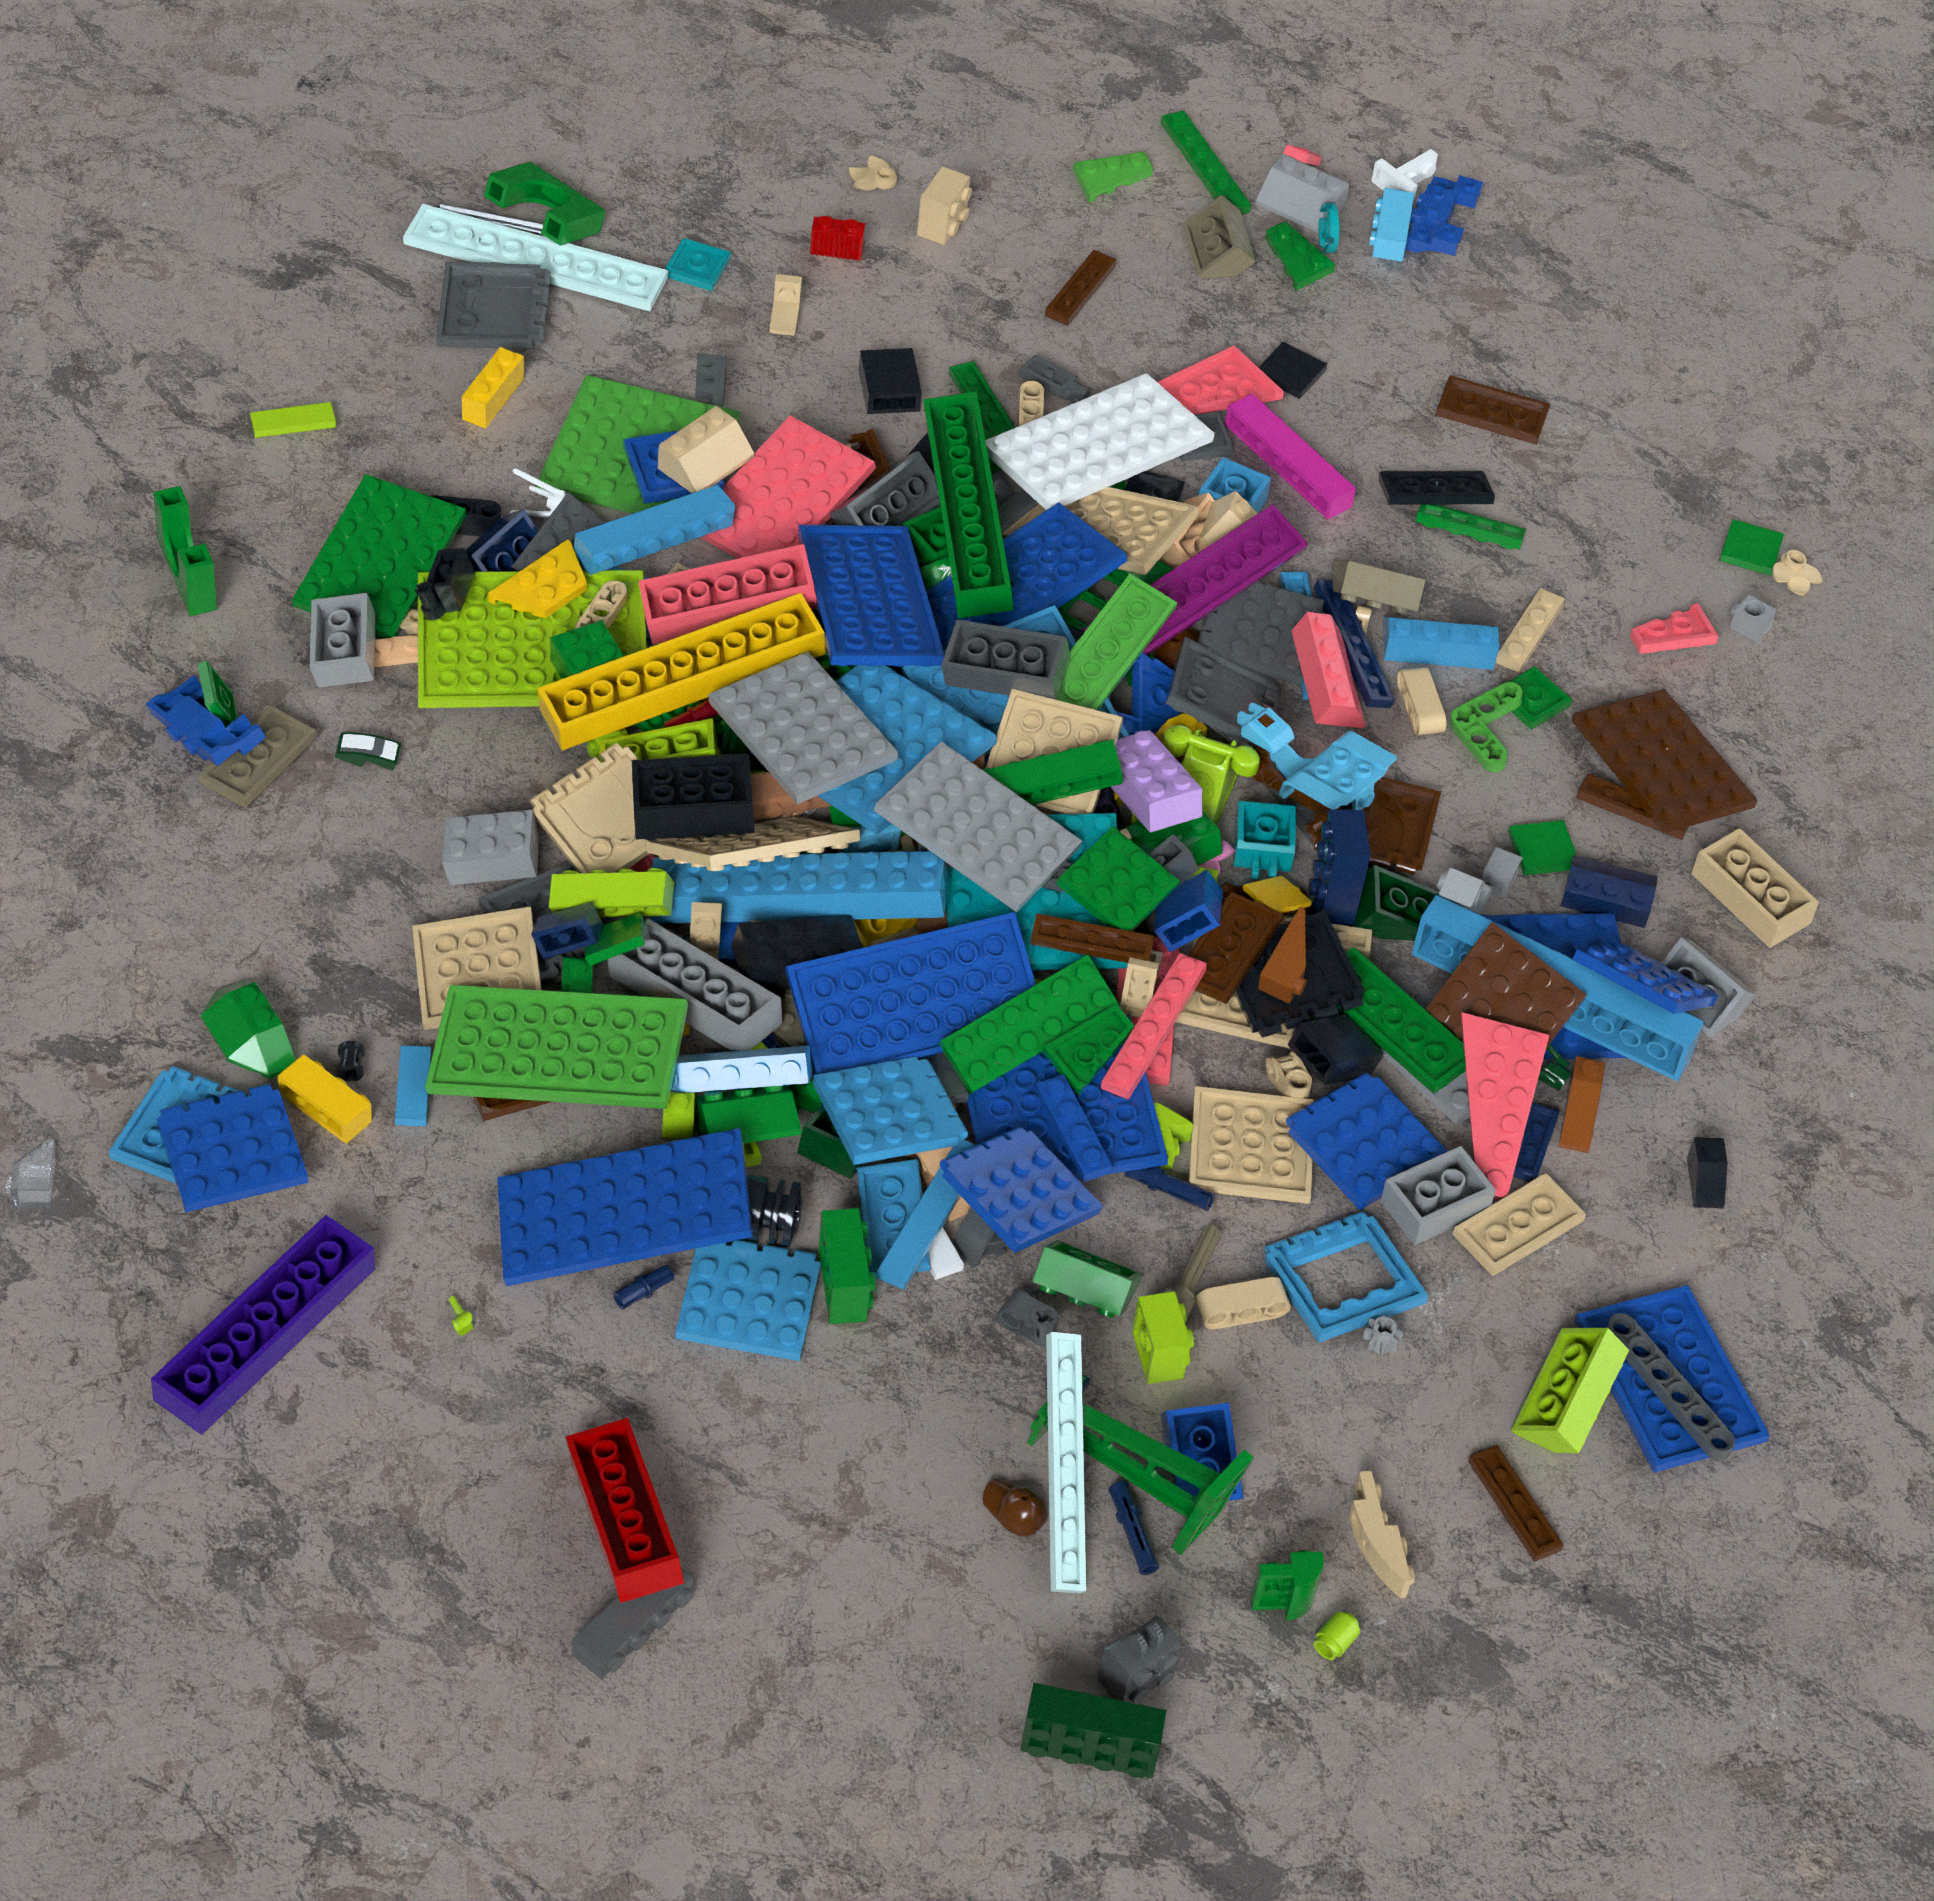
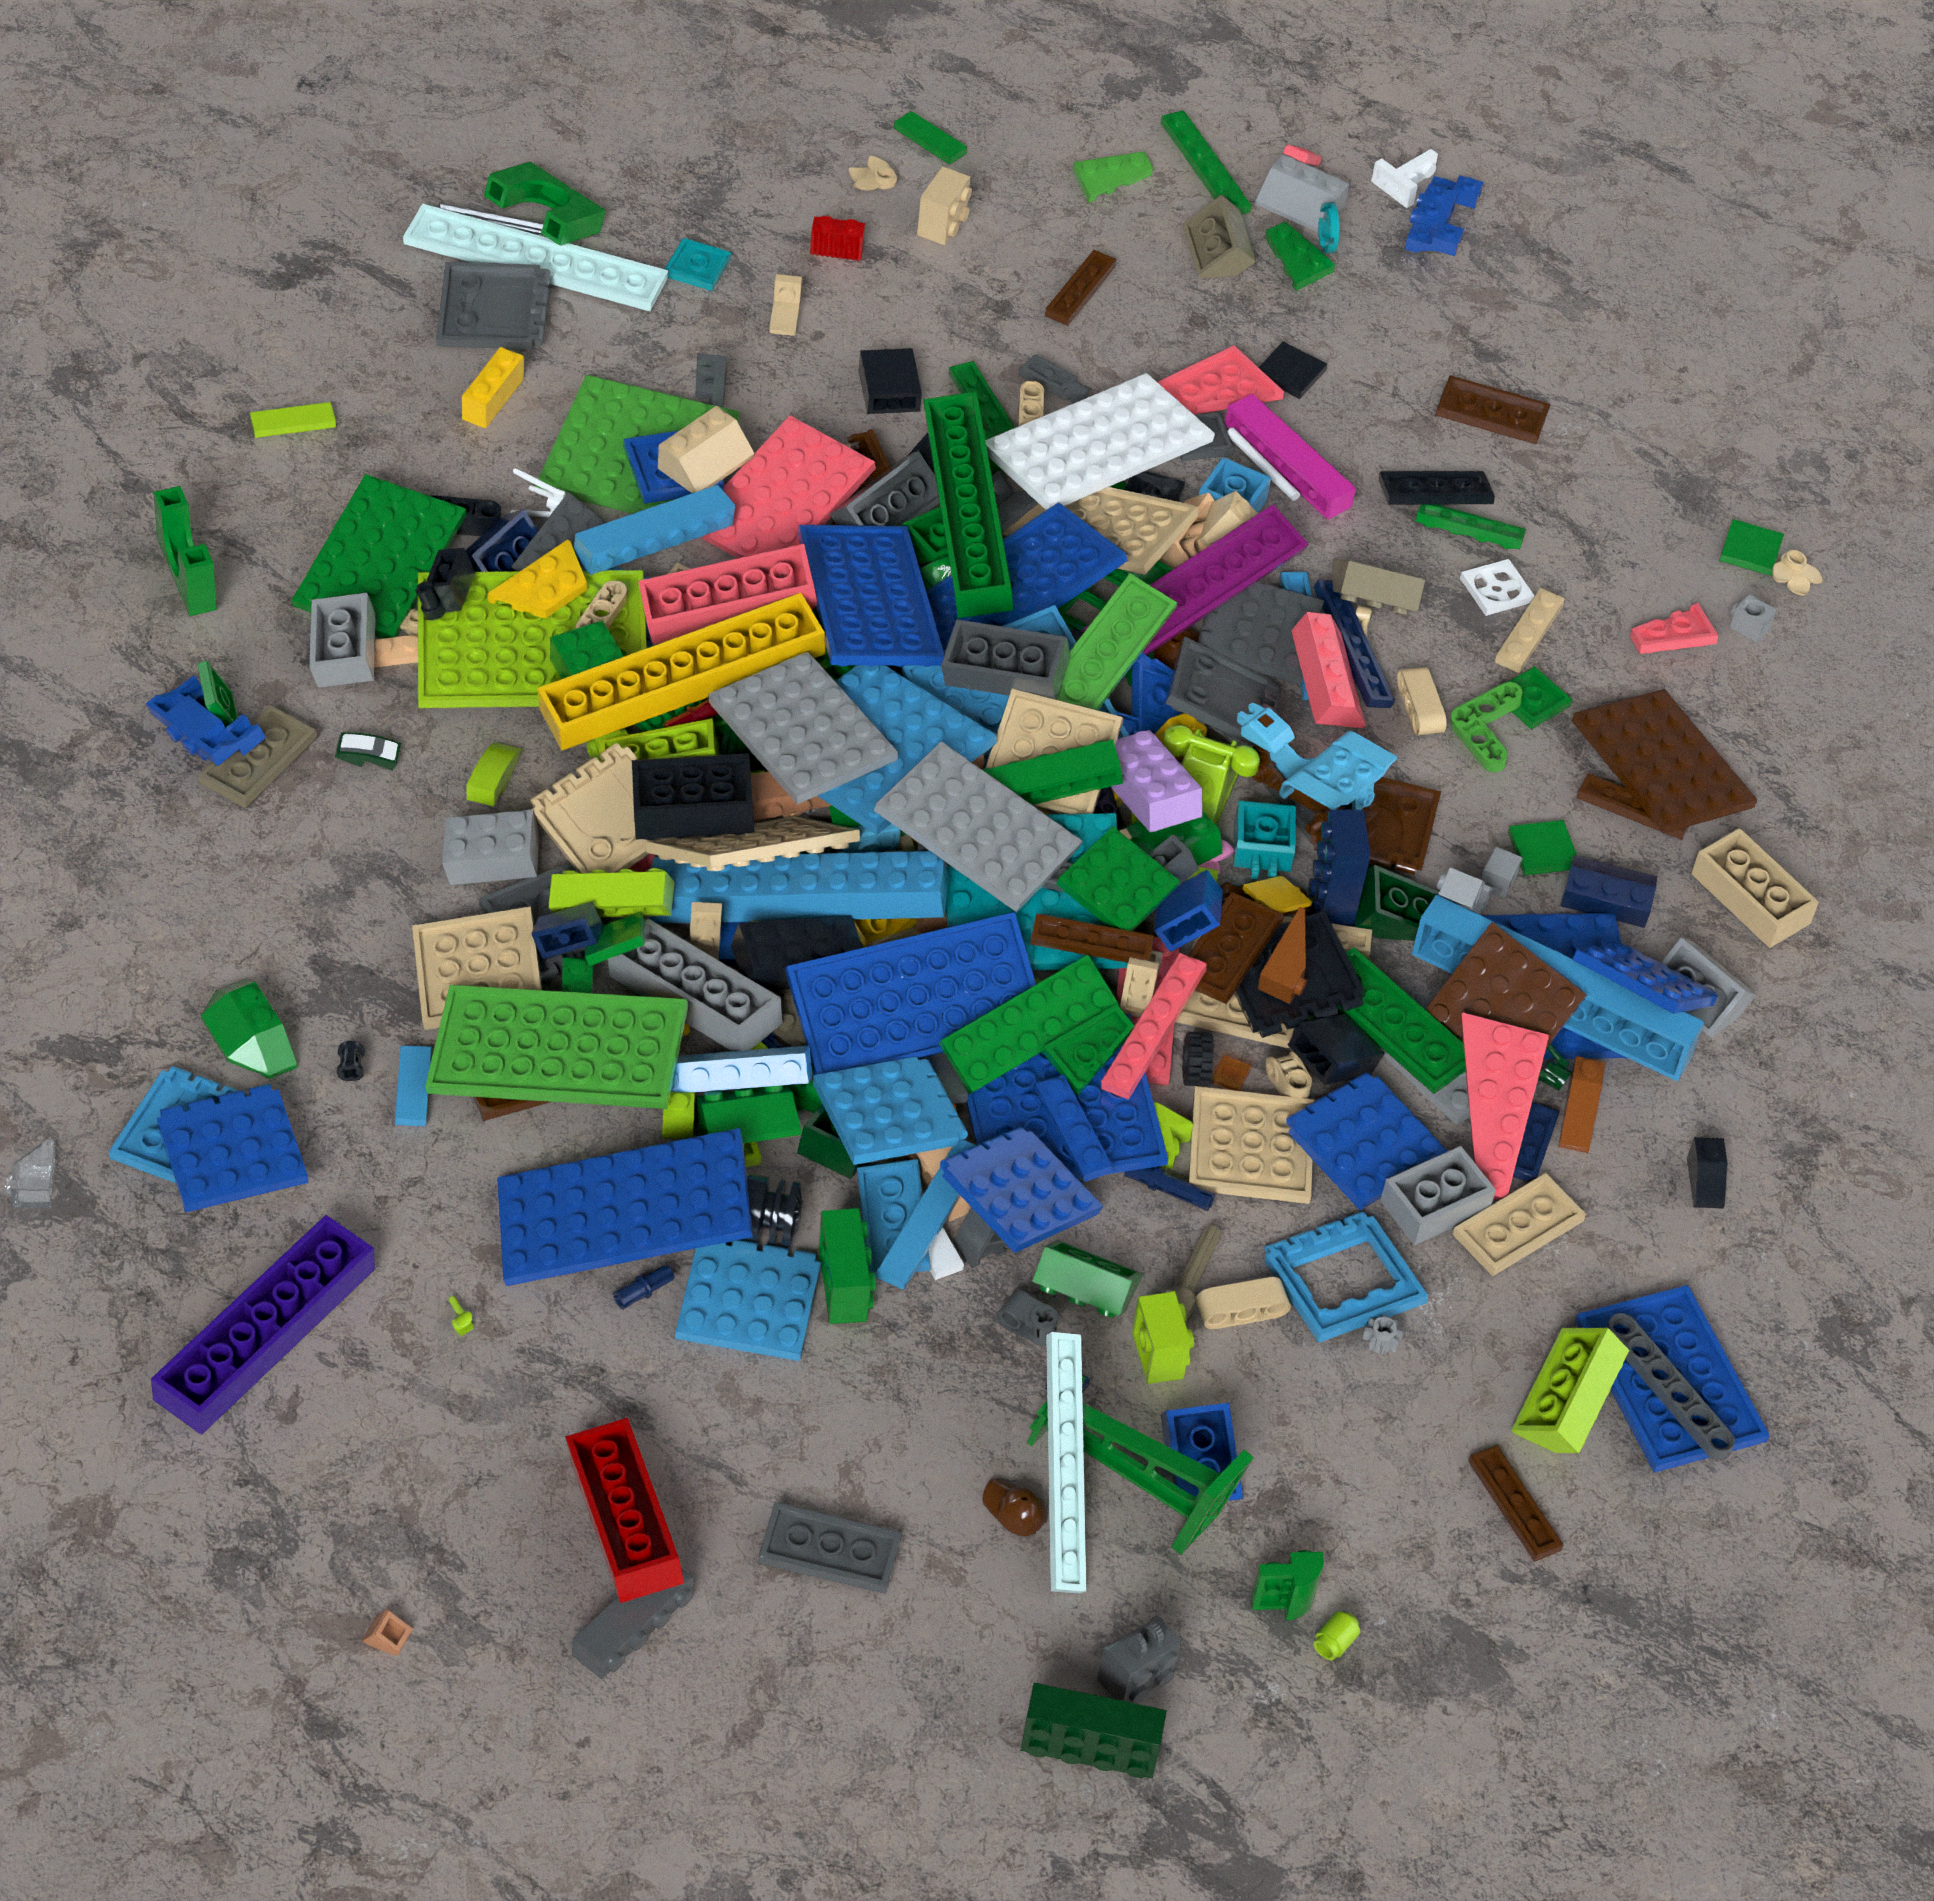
(325, 1098): yellow brick -> none
(387, 1633): none -> nougat slope
(492, 773): none -> lime slope
(830, 1547): none -> dark grey plate
(930, 137): none -> green tile
(1129, 1516): dark blue pin -> none
(1198, 1059): none -> black tyre
(1231, 1073): none -> clear orange tile
(1263, 464): none -> white bar
(1377, 1540): tan slope -> none
(1391, 224): medium azure brick -> none
(1440, 643): dark azure slope -> none
(1487, 574): none -> white piece

